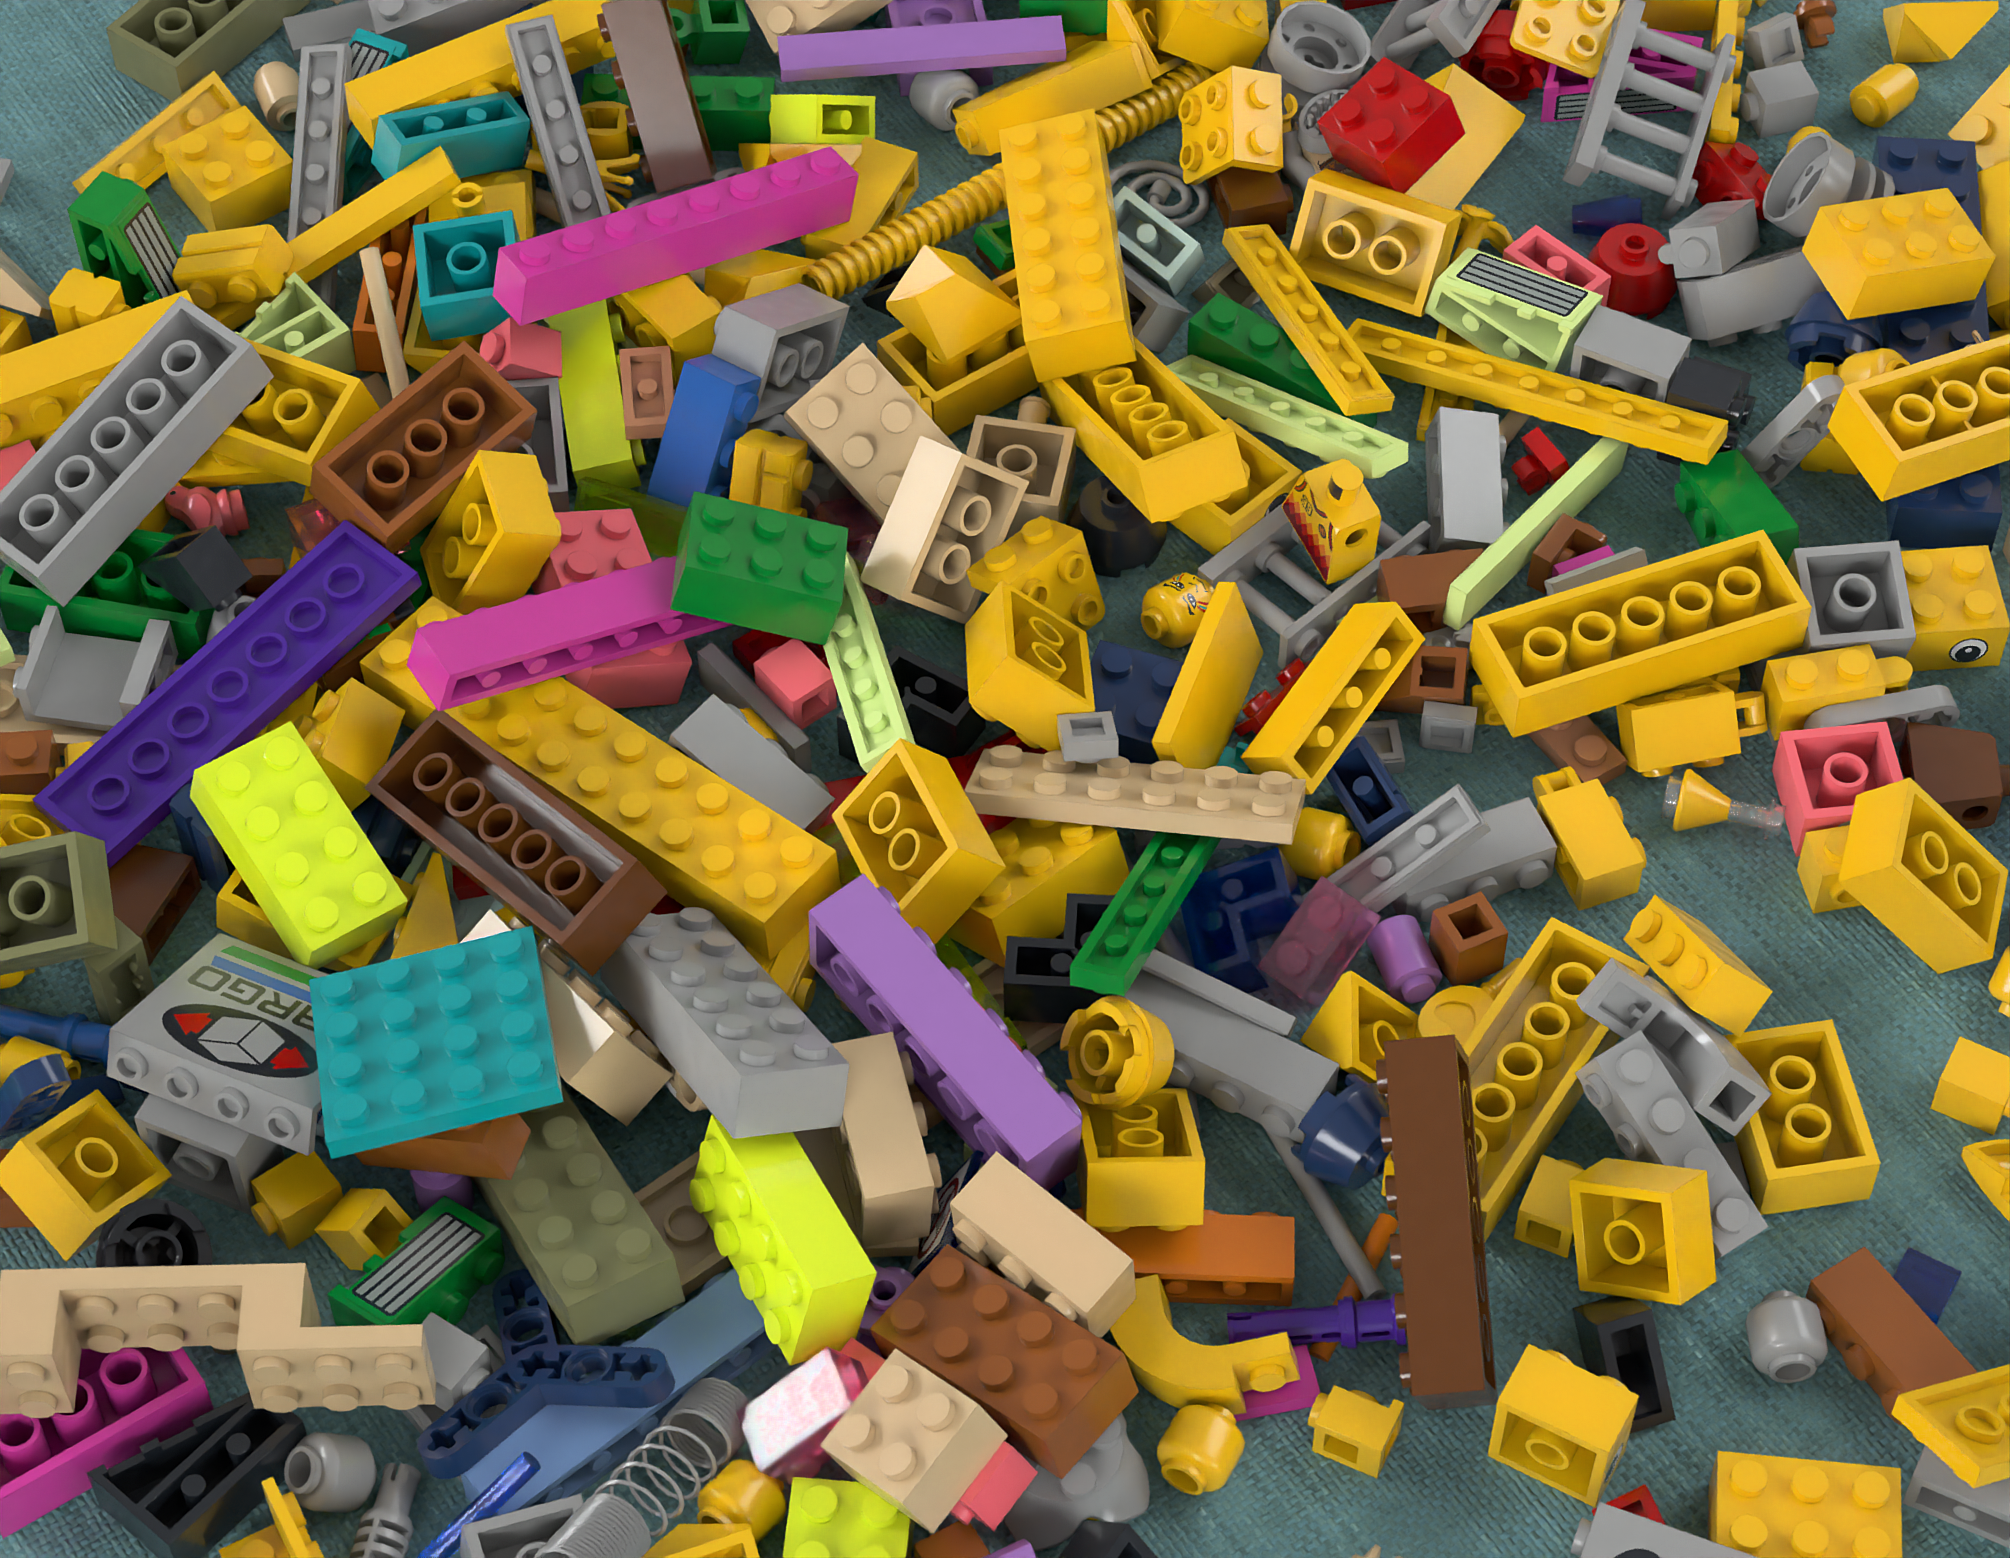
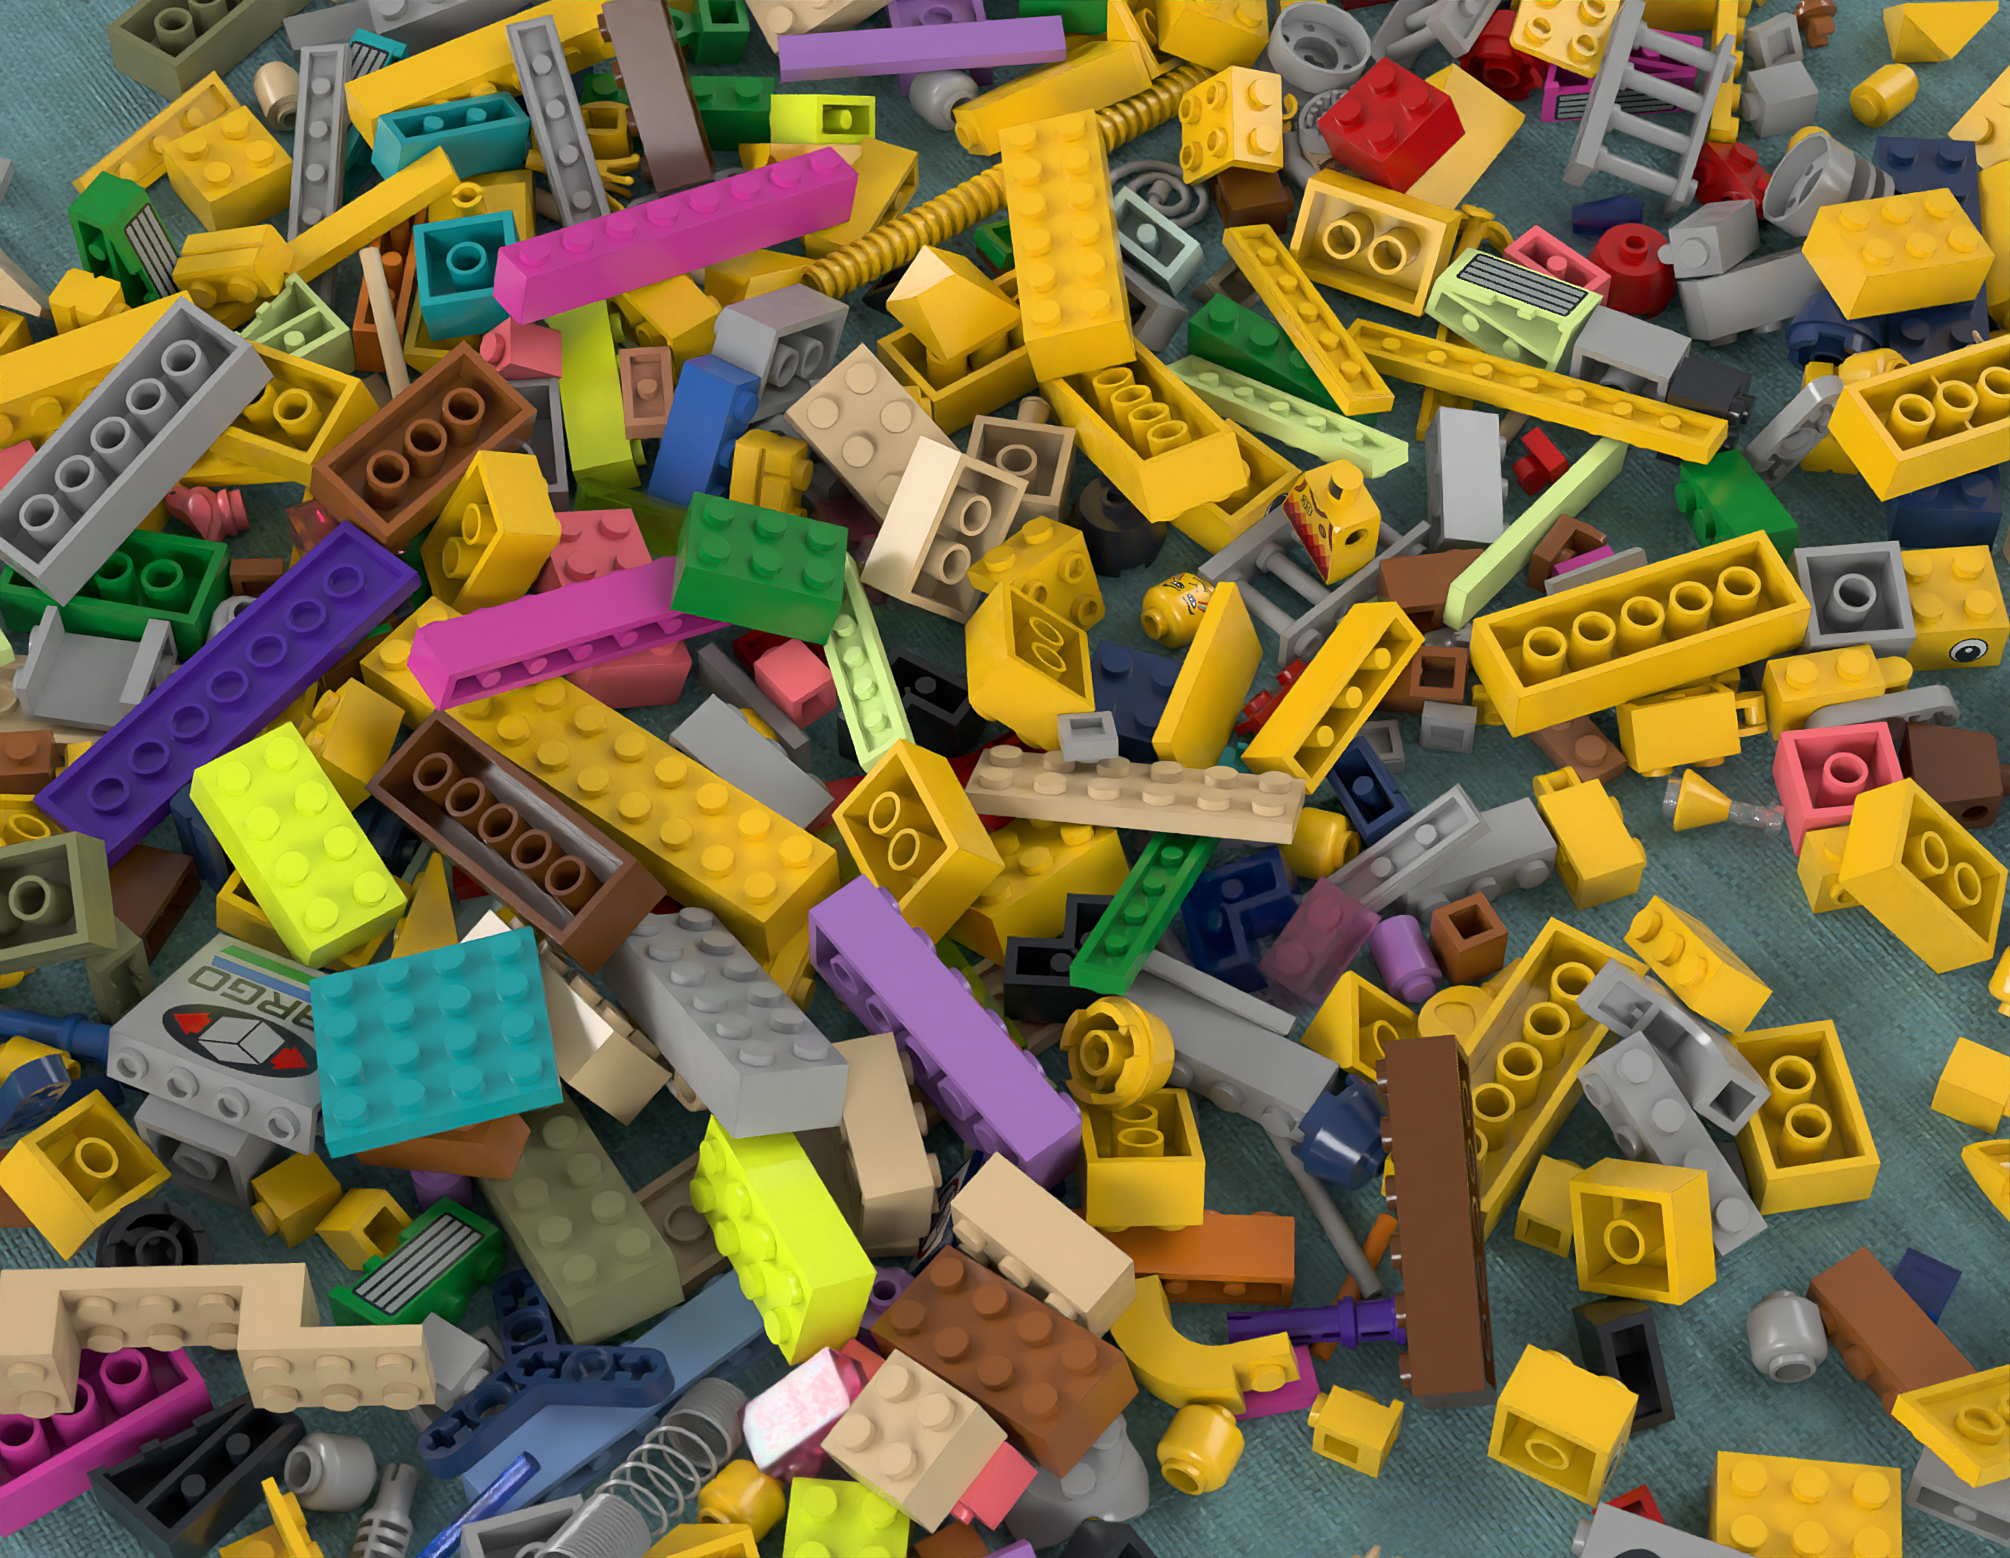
(198, 569): black slope -> none

